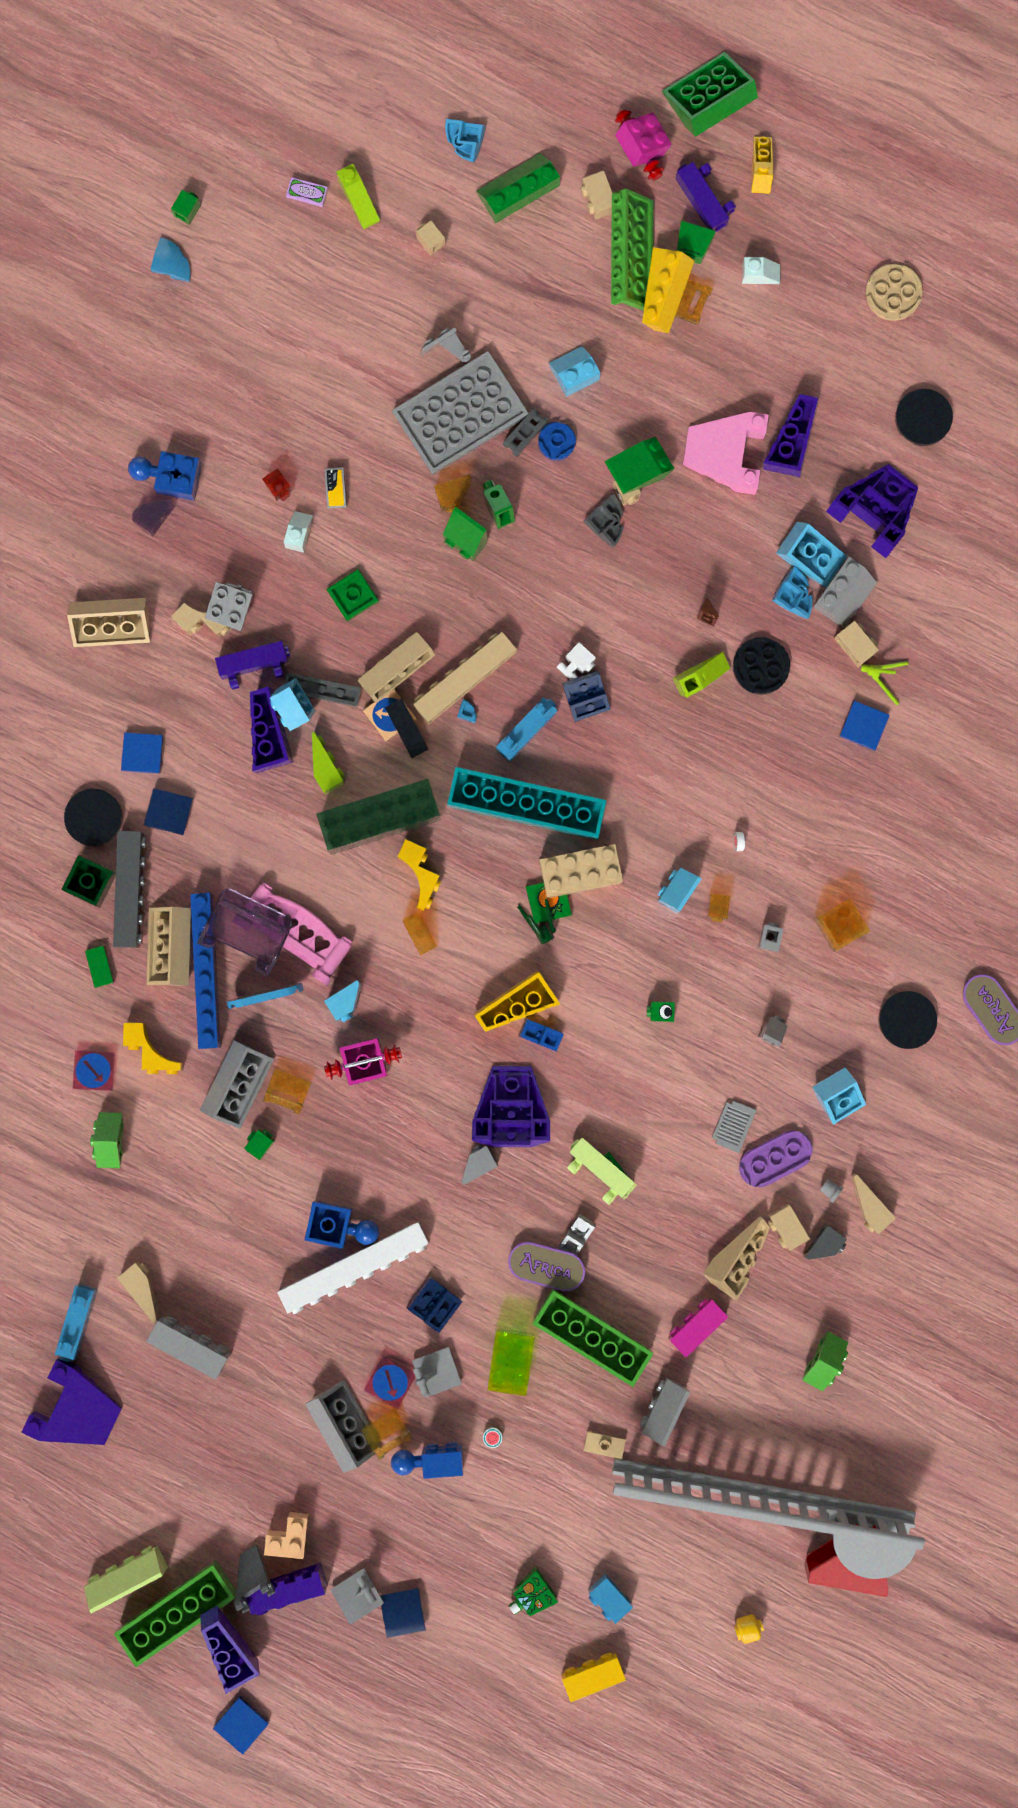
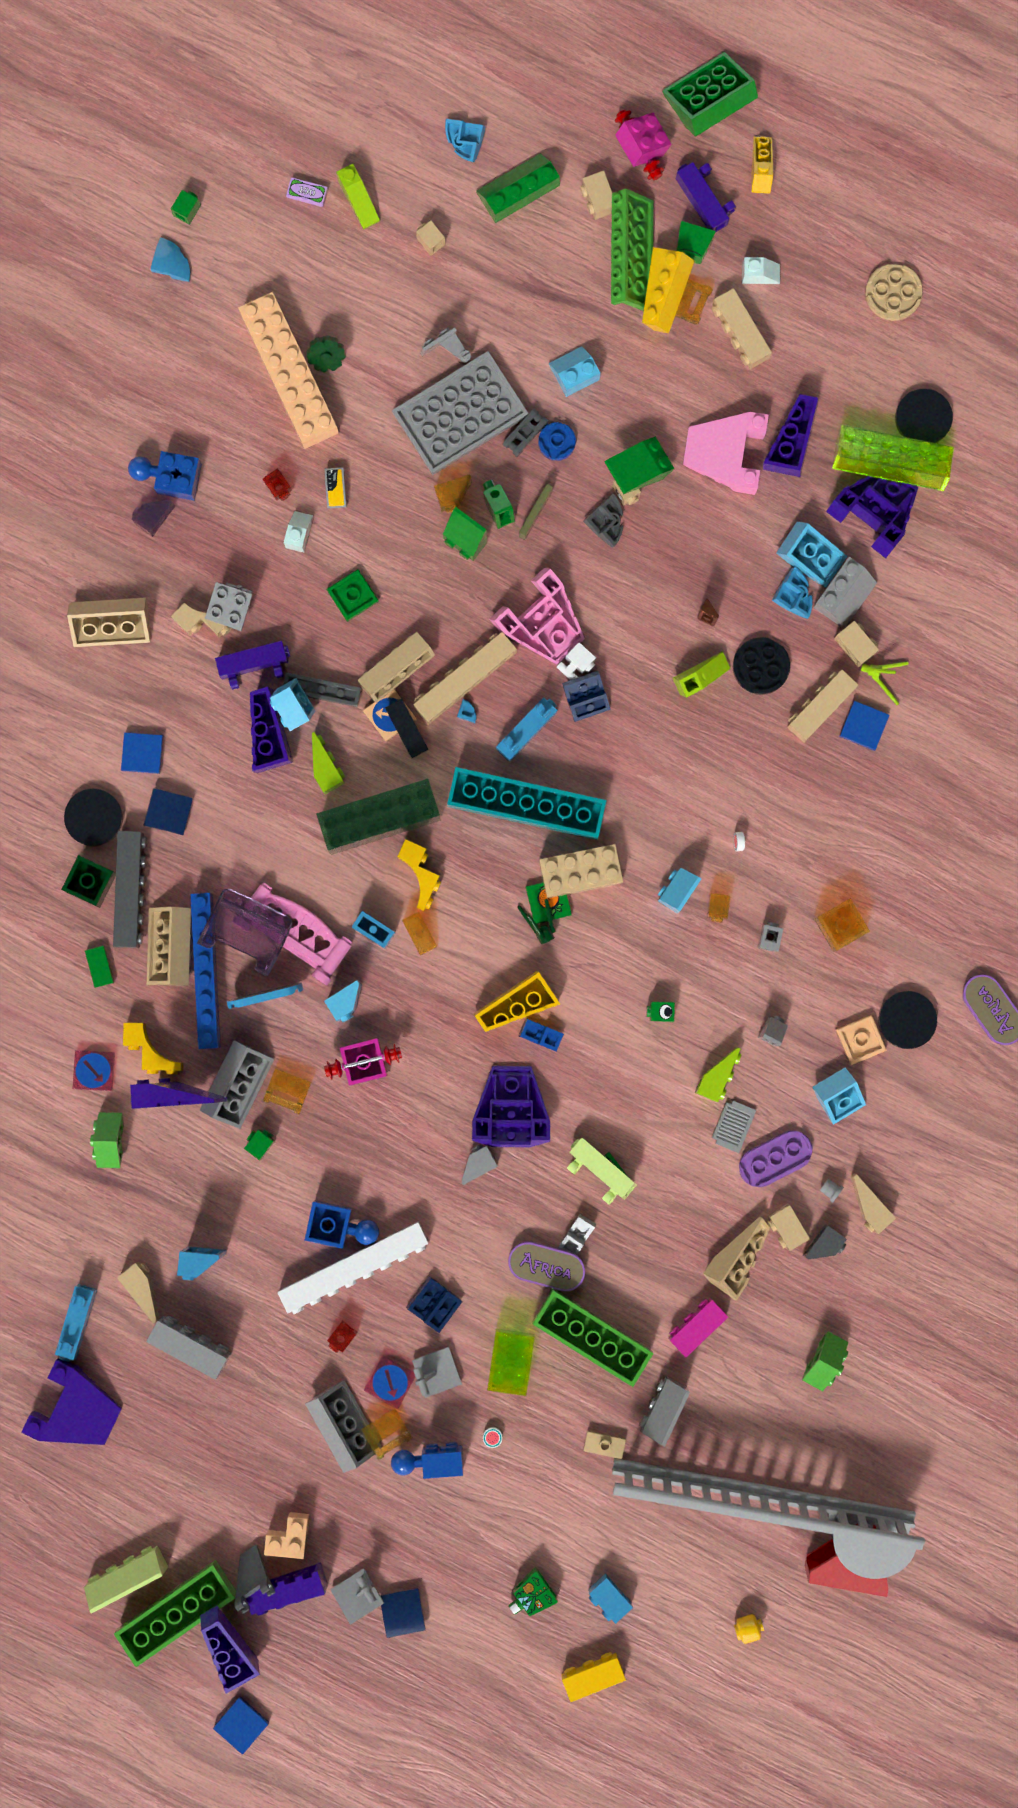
(169, 1094): none -> dark purple wedge
(196, 1260): none -> dark azure slope
(288, 370): none -> light nougat brick
(325, 353): none -> dark green plant
(342, 1330): none -> clear red brick
(373, 930): none -> dark azure brick
(535, 512): none -> olive tile
(547, 624): none -> bright pink wedge
(715, 1079): none -> lime slope
(741, 329): none -> tan brick
(822, 706): none -> tan brick
(861, 1039): none -> light nougat tile
(893, 457): none -> clear neon green brick

